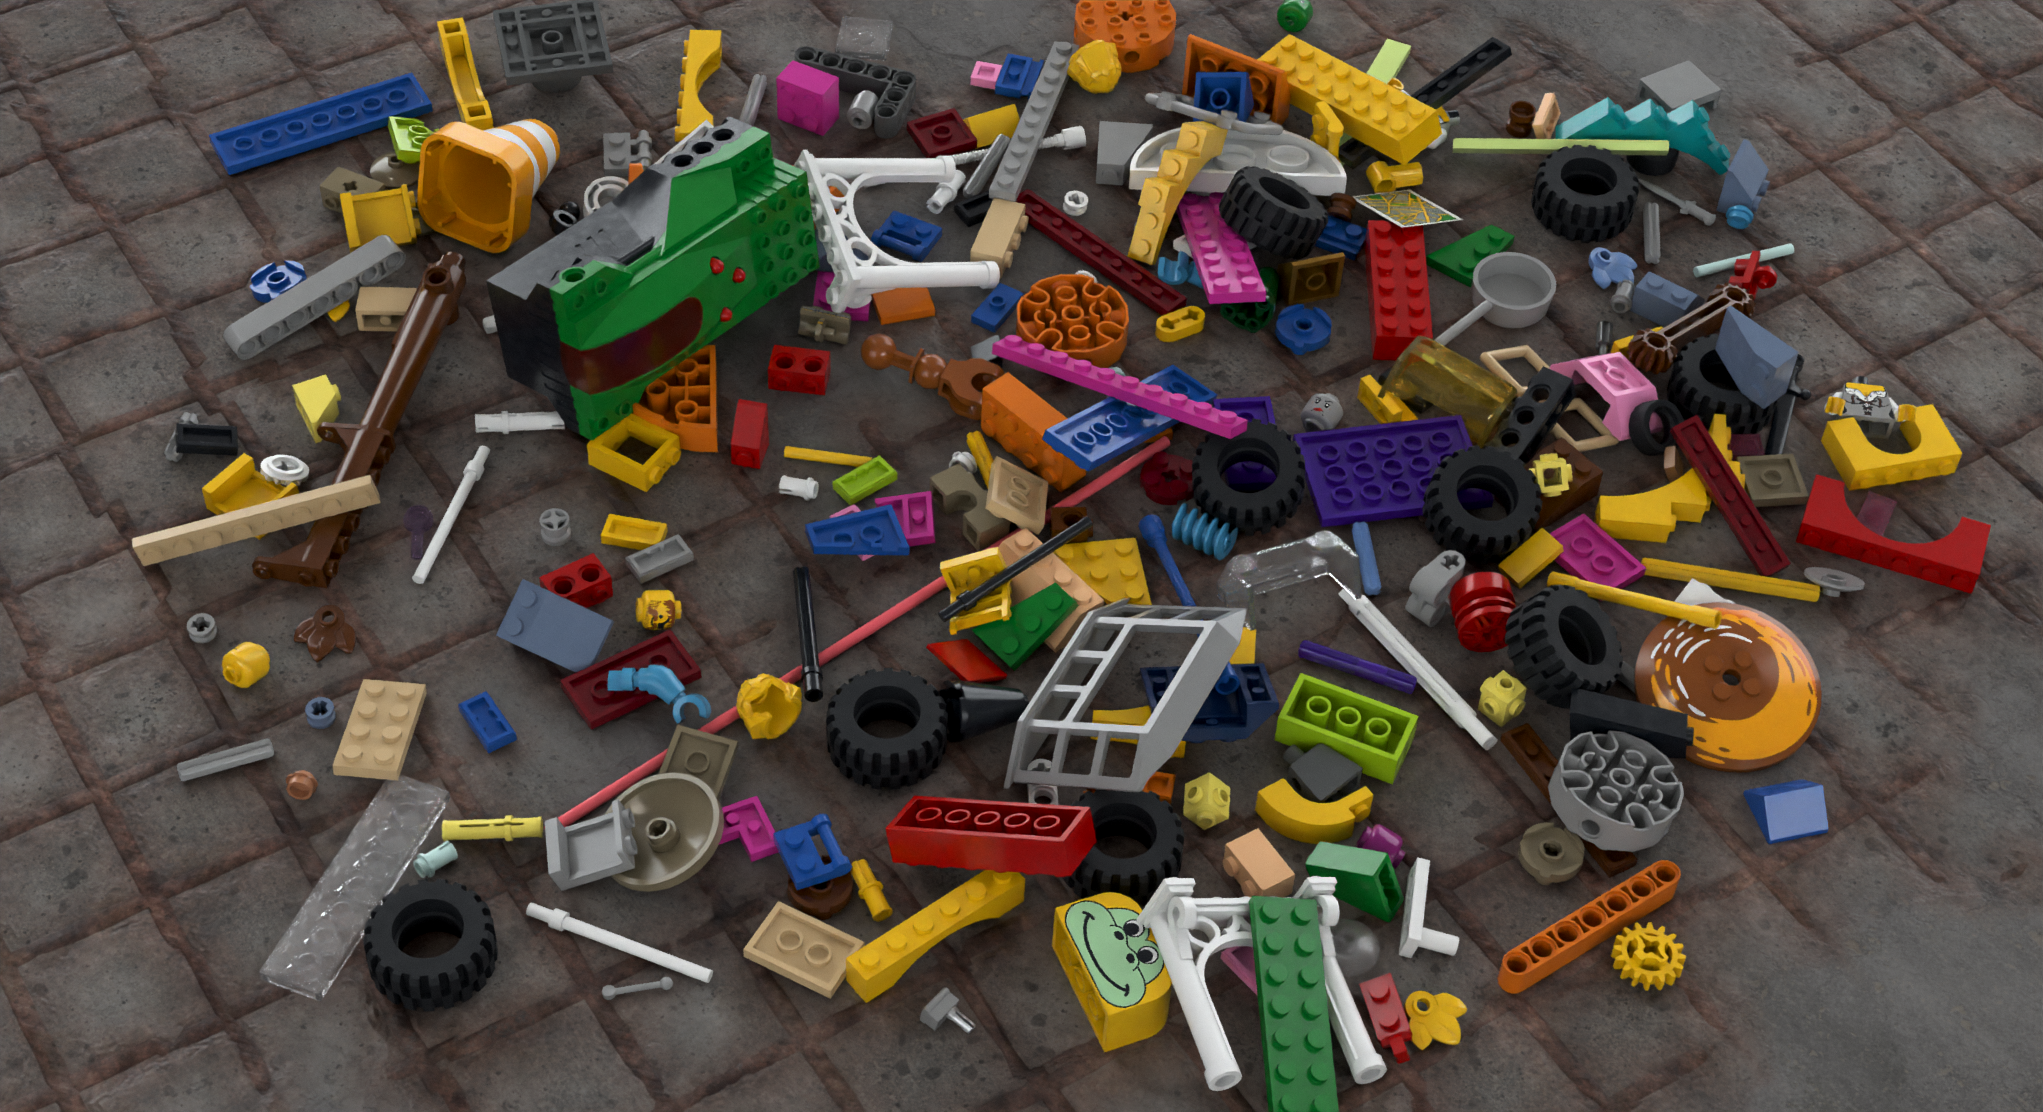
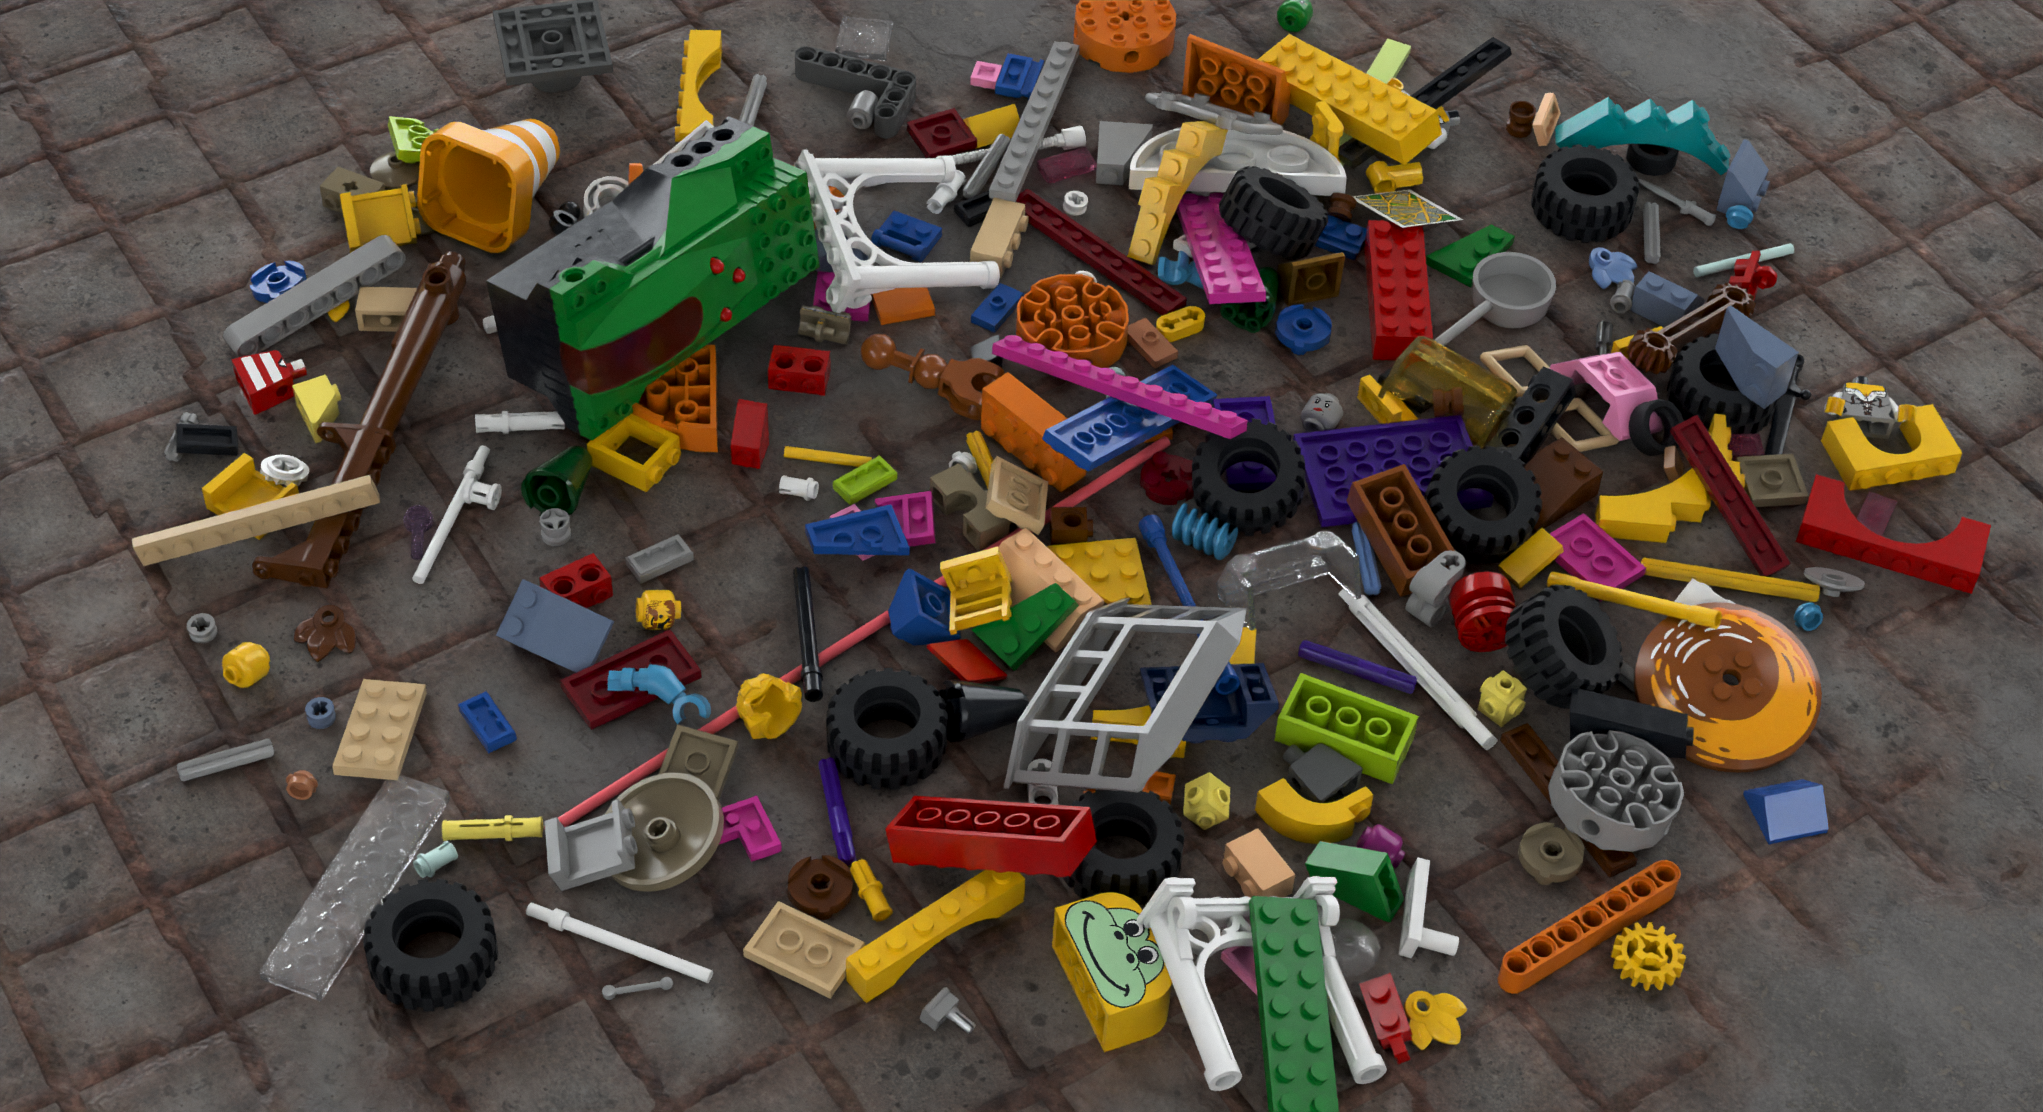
(266, 379): none -> red torso
(319, 123): blue plate -> none
(462, 74): yellow arch -> none
(472, 494): none -> white bush
(558, 481): none -> dark green cone
(619, 149): light grey plate -> none
(632, 532): yellow tile -> none
(802, 856): blue plate -> none
(807, 98): dark pink brick -> none
(837, 811): none -> dark purple axle
(921, 611): none -> blue slope
(969, 599): black bar -> none
(1066, 165): none -> clear pink plate
(1096, 67): yellow helmet -> none
(1151, 343): none -> nougat plate
(1224, 92): blue slope -> none
(1397, 524): none -> dark orange brick
(1448, 401): none -> reddish brown wheel
(1547, 146): yellowish green tile -> none
(1561, 477): light yellow brick -> none
(1677, 87): light grey panel -> none
(1808, 616): none -> dark azure plate

